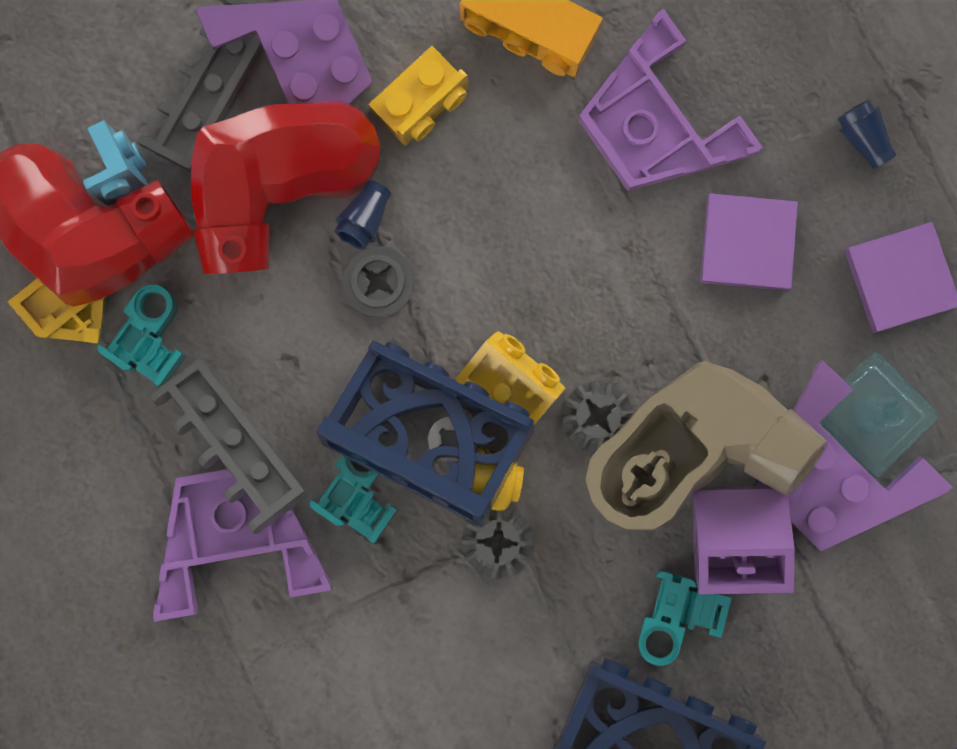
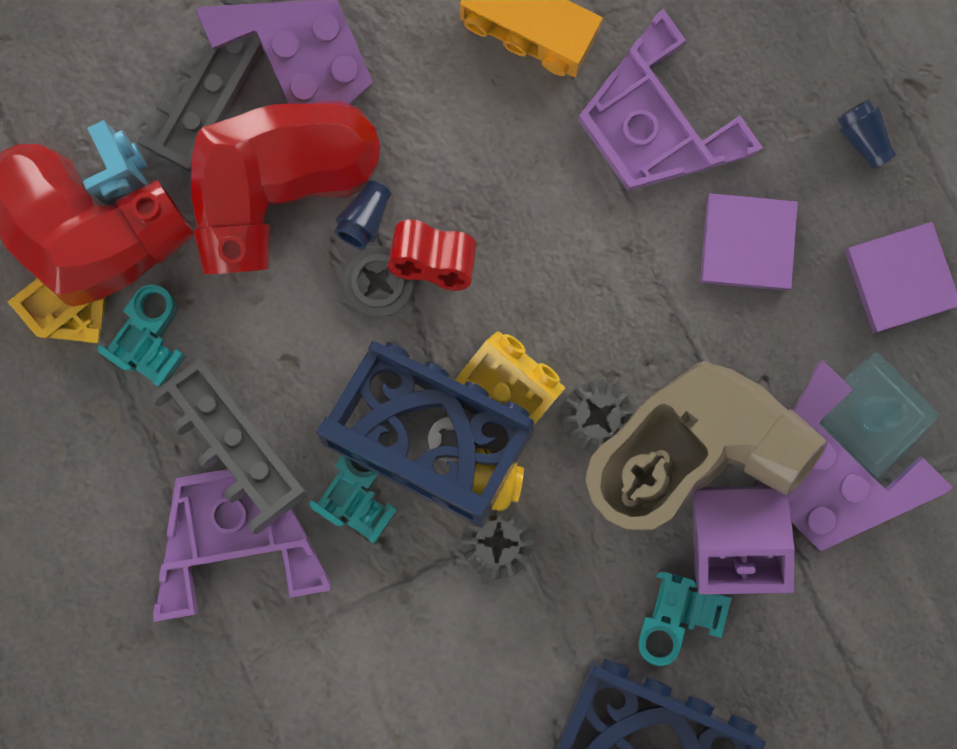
(420, 96): yellow bracket -> none
(432, 255): none -> red axle

